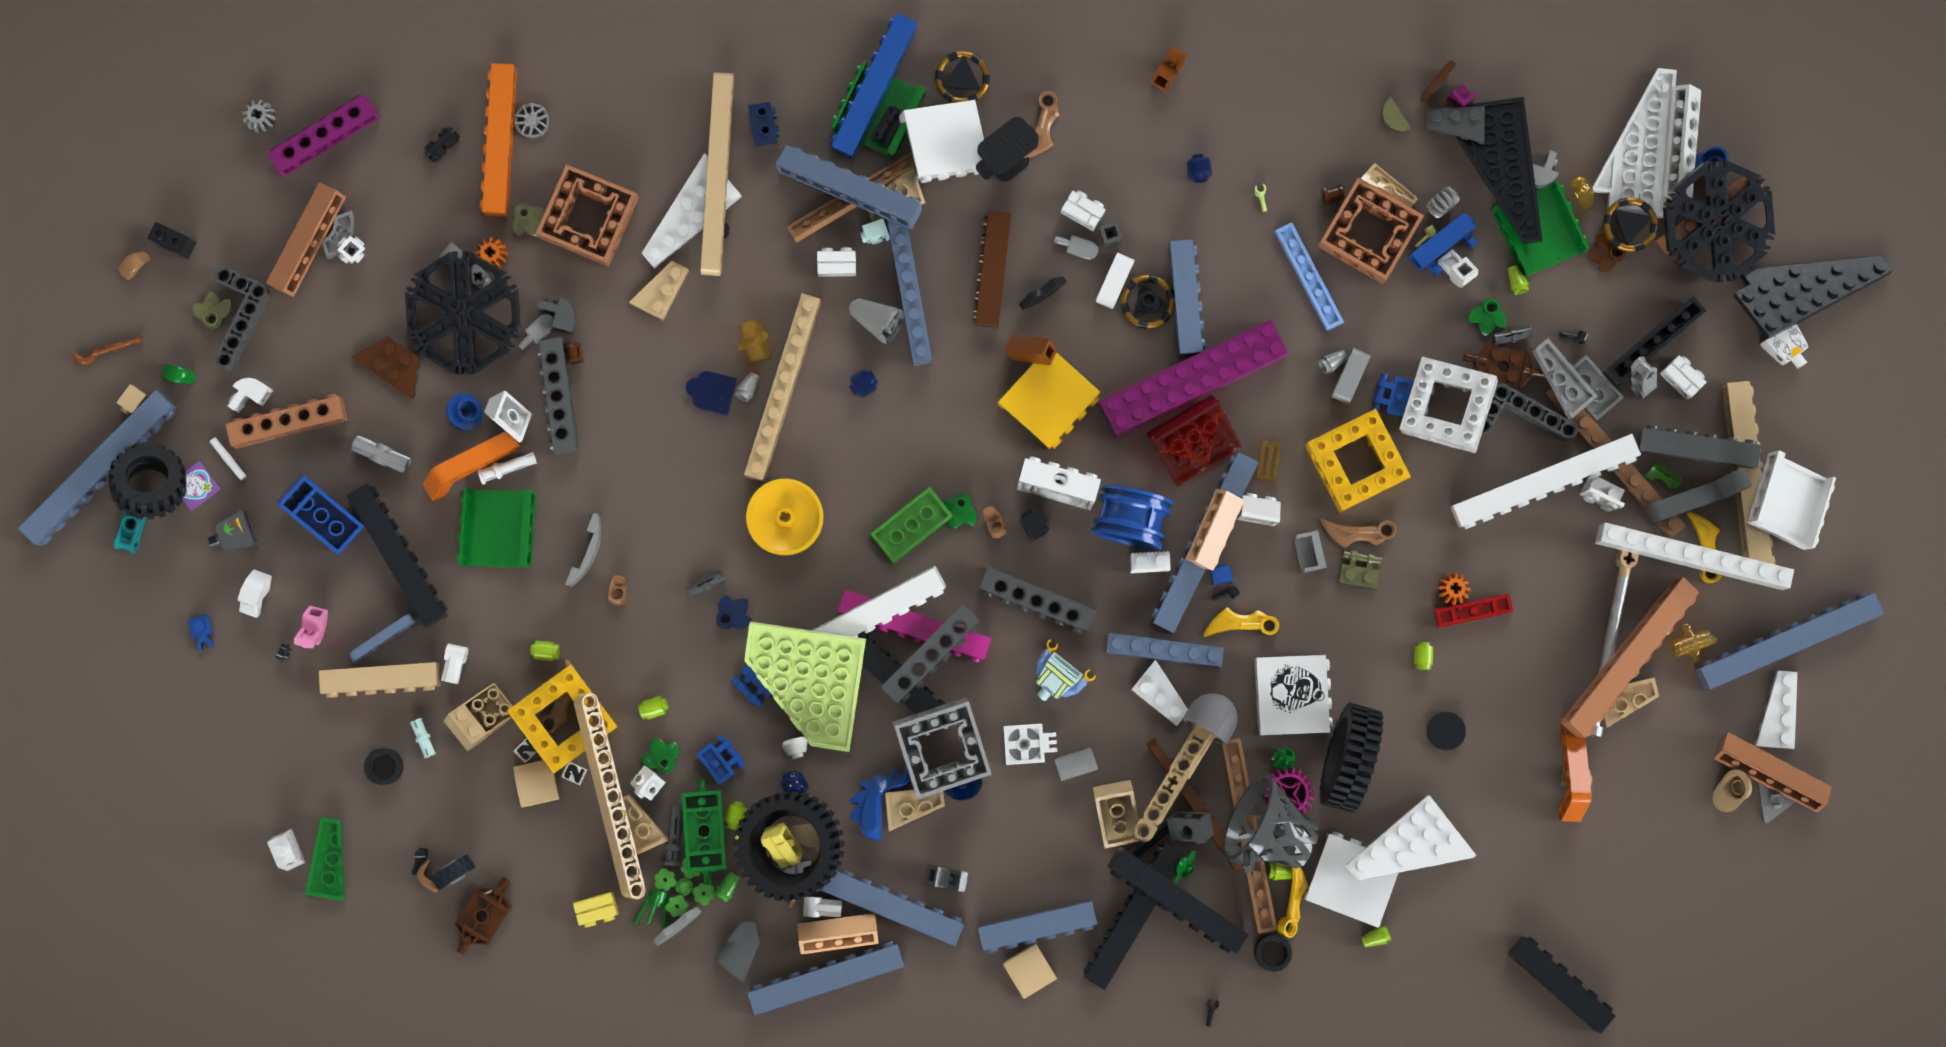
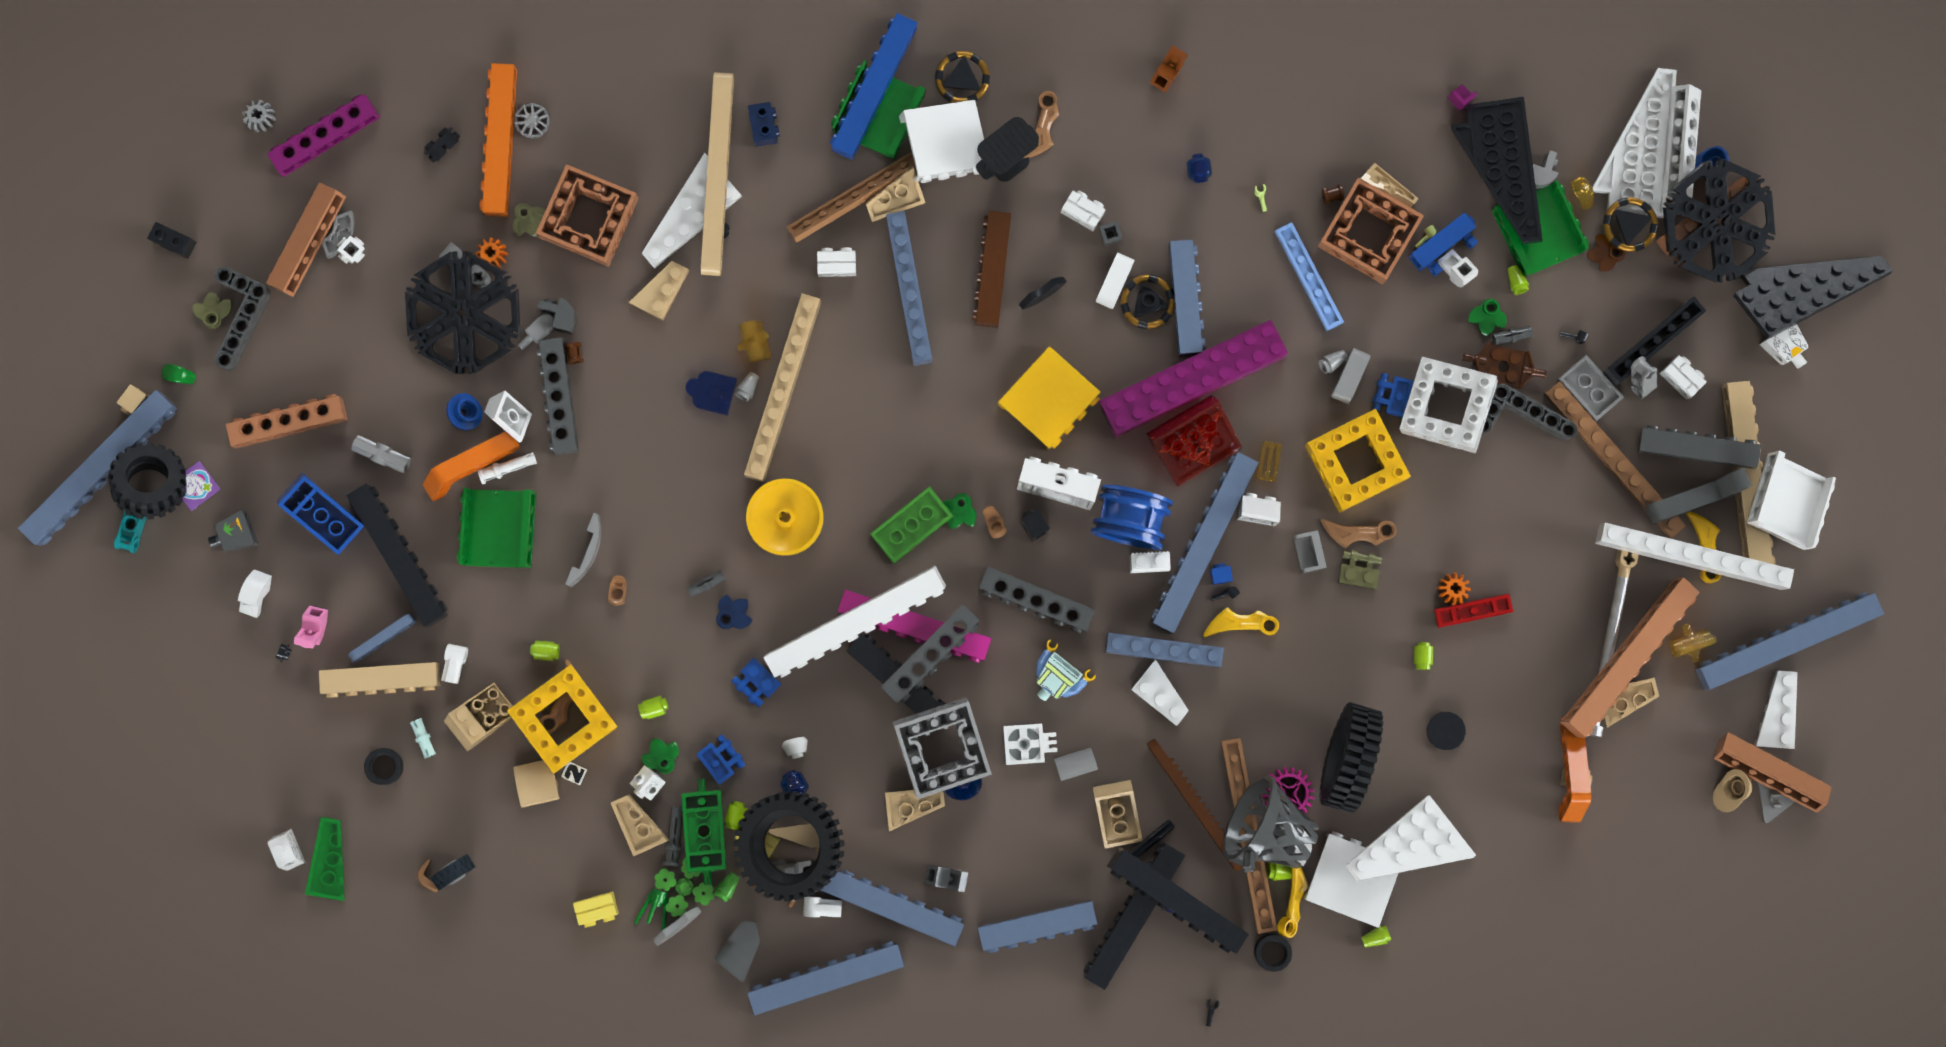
(96, 352): dark orange piece -> none
(132, 263): medium nougat hair -> none
(200, 628): blue plate -> none
(228, 459): white piece -> none
(249, 389): white brick -> none
(391, 364): reddish brown wing -> none
(419, 854): black hand -> none
(496, 906): reddish brown plate -> none
(525, 750): sticker -> none
(602, 789): tan beam -> none
(782, 845): light yellow brick -> none
(810, 678): yellowish green plate -> none
(833, 933): light nougat brick -> none
(849, 187): sand blue brick -> none
(863, 383): clear blue head -> none
(869, 802): blue animal -> none
(874, 232): light aqua brick -> none
(877, 318): light grey cone -> none
(887, 126): black hinge -> none
(1029, 970): tan slope -> none
(1030, 349): dark orange brick -> none
(1078, 247): light grey piece -> none
(1181, 822): dark grey brick -> none
(1184, 867): green plate -> none
(1212, 719): piece -> none
(1214, 529): light nougat brick -> none
(1283, 759): green gear -> none
(1293, 695): white panel -> none
(1393, 117): olive tile -> none
(1438, 81): reddish brown tile -> none
(1442, 202): light grey gear -> none
(1458, 121): dark grey wing -> none
(1546, 480): white brick -> none
(1561, 984): black brick -> none
(1564, 380): light grey wing -> none
(1603, 493): white bracket -> none
(1657, 474): bright green piece -> none

